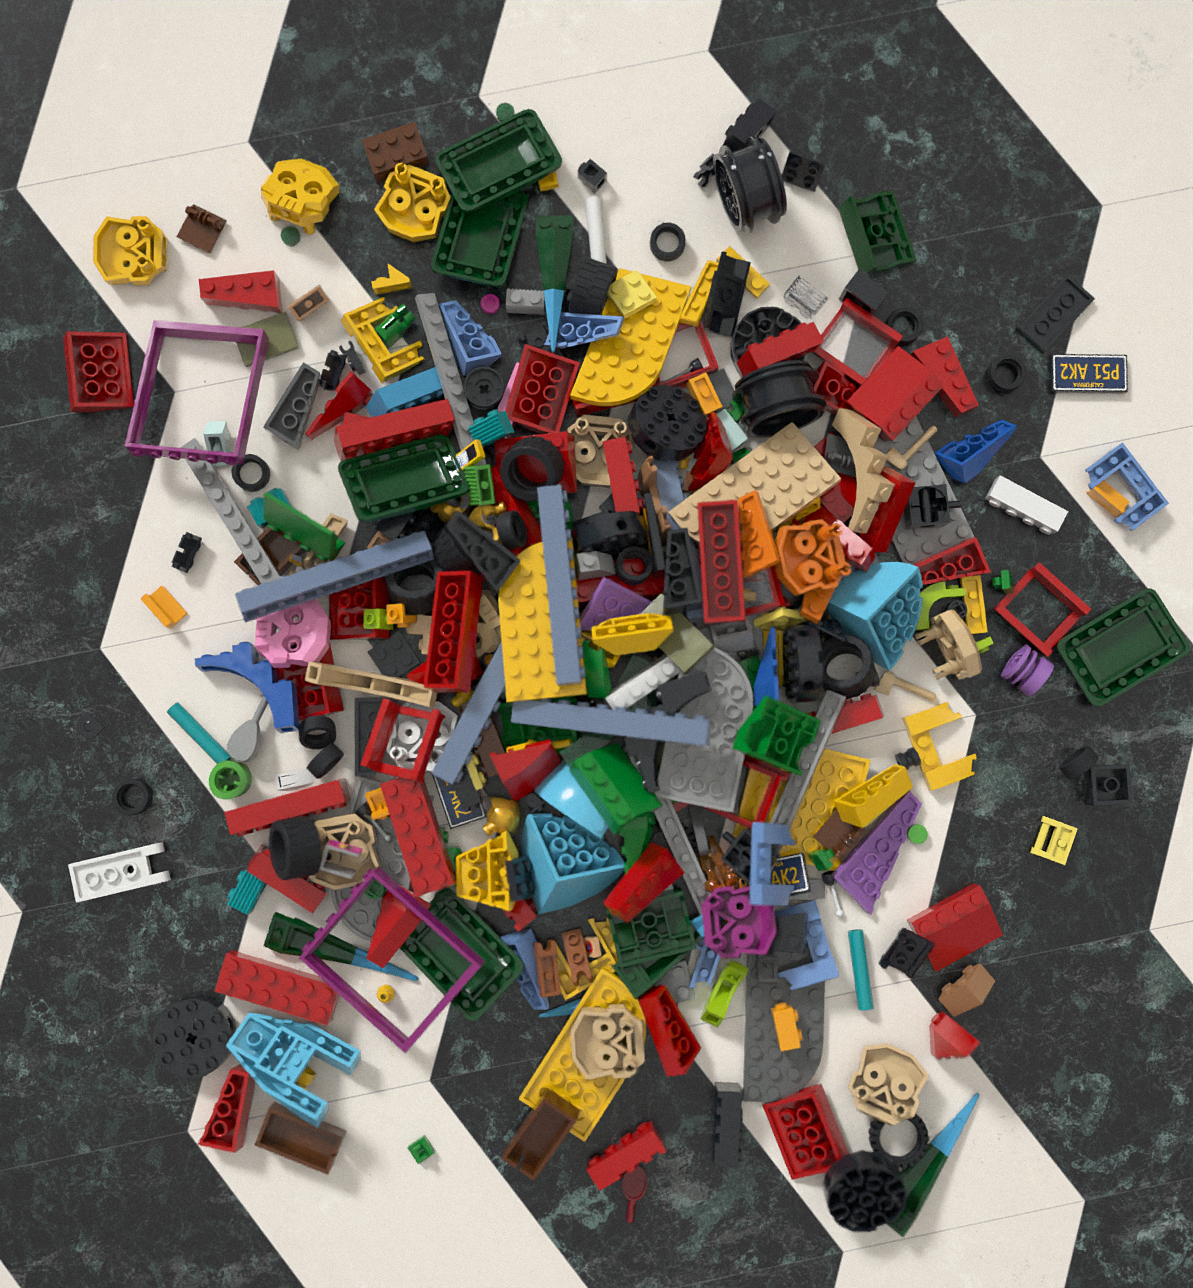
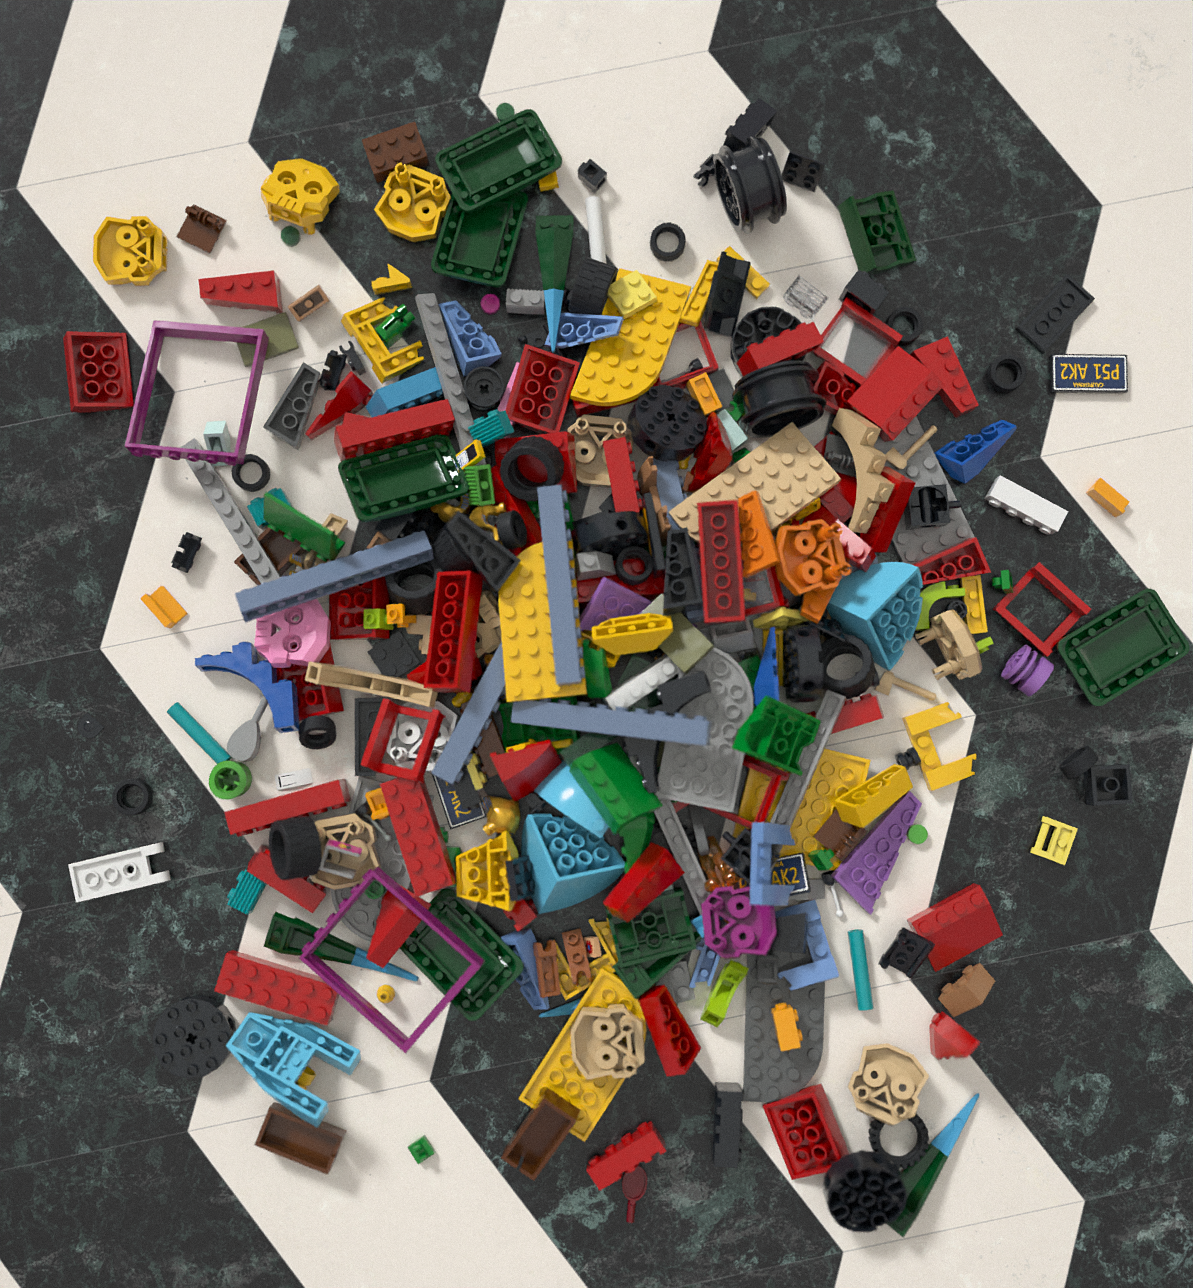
(231, 1113): red wedge -> none
(325, 761): black tyre -> none
(1149, 496): medium blue wedge -> none

